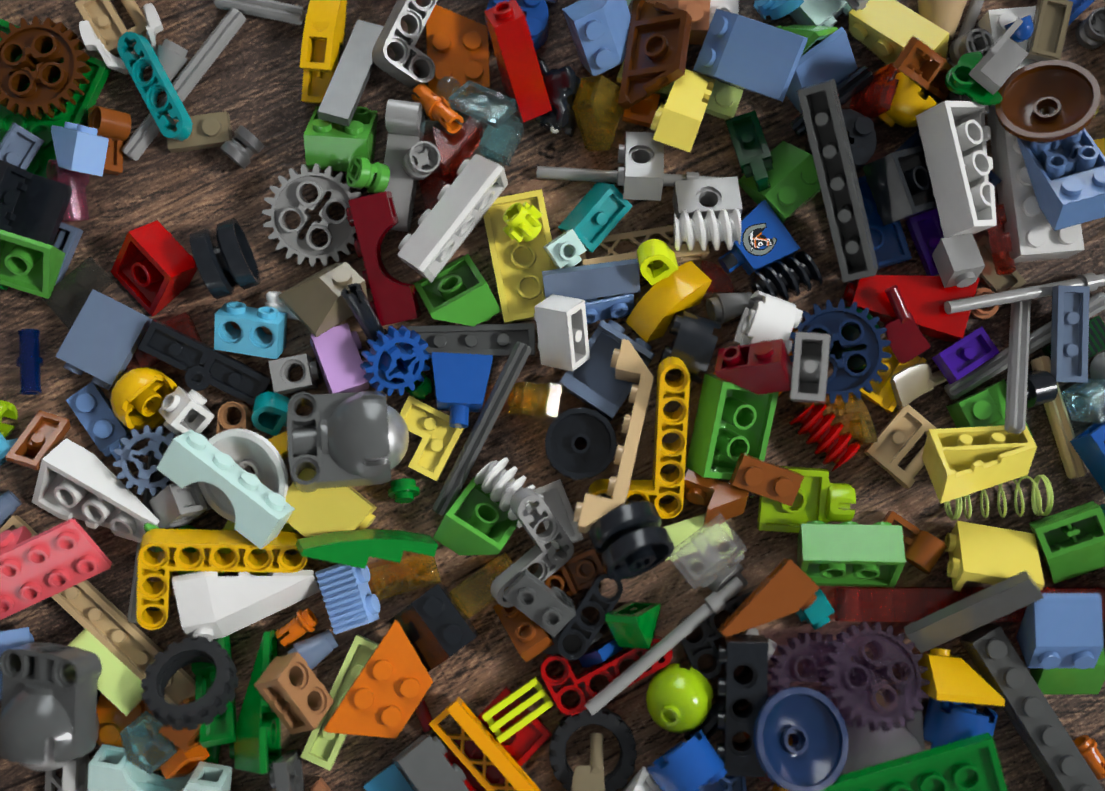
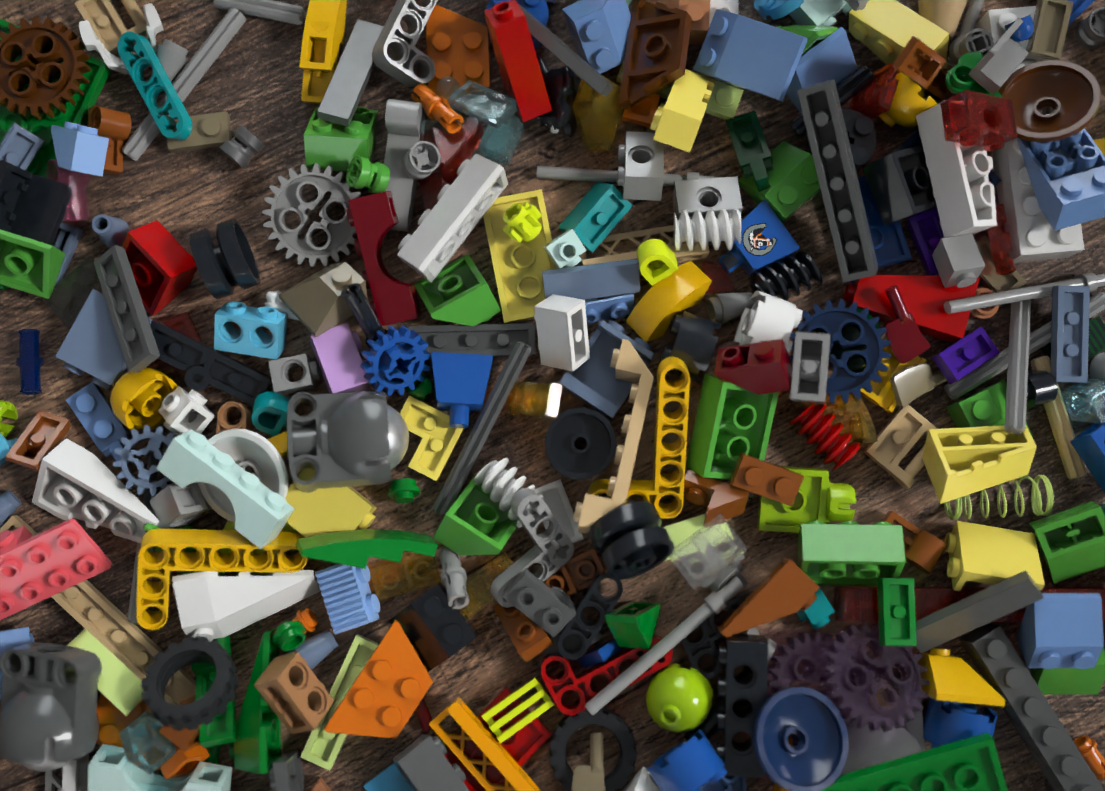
(110, 229): none -> sand blue cone
(126, 309): none -> dark grey plate
(289, 635): none -> green plate
(453, 578): none -> light grey pin
(567, 55): none -> dark grey tile
(896, 612): none -> green plate
(979, 120): none -> clear red brick

